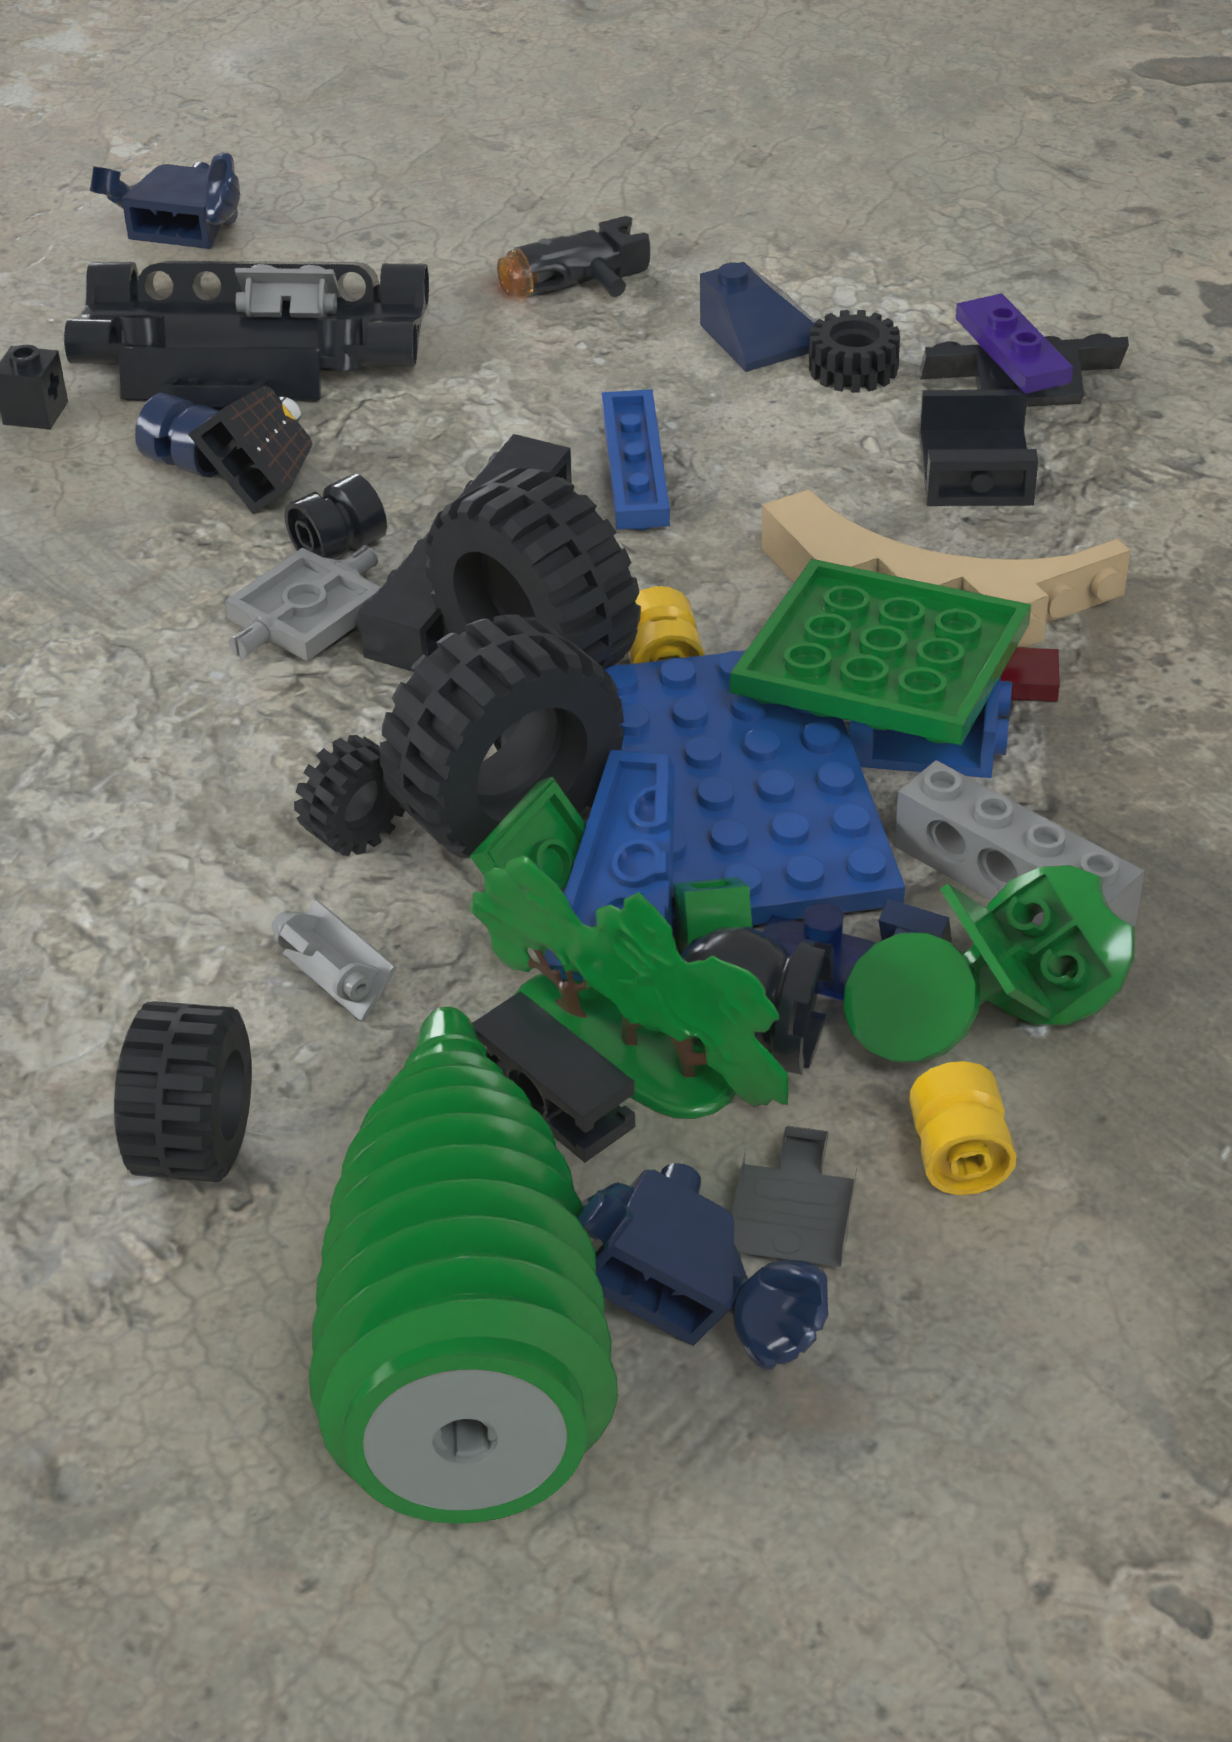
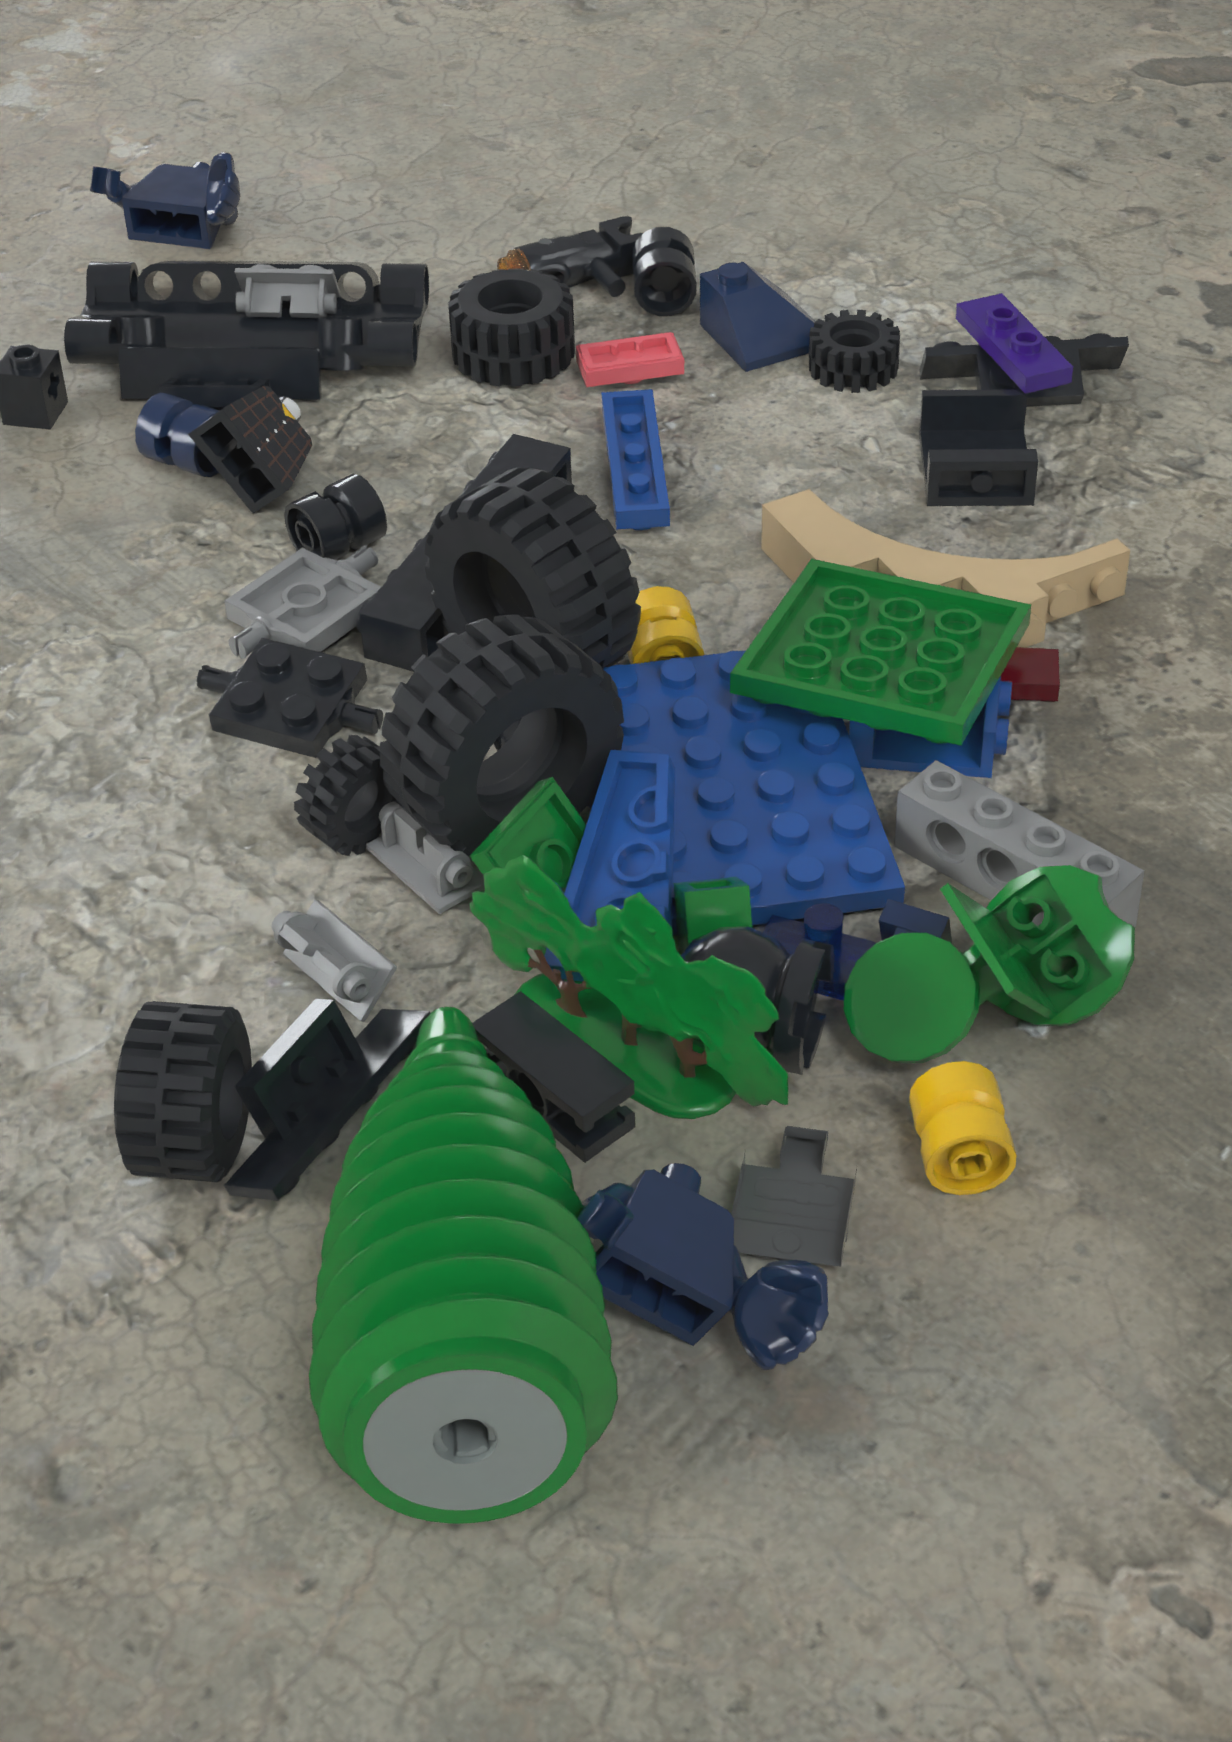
(289, 698): none -> black plate
(312, 1087): none -> black bracket
(428, 868): none -> light grey hinge
(512, 327): none -> black tyre
(629, 359): none -> coral plate
(664, 271): none -> black wheel

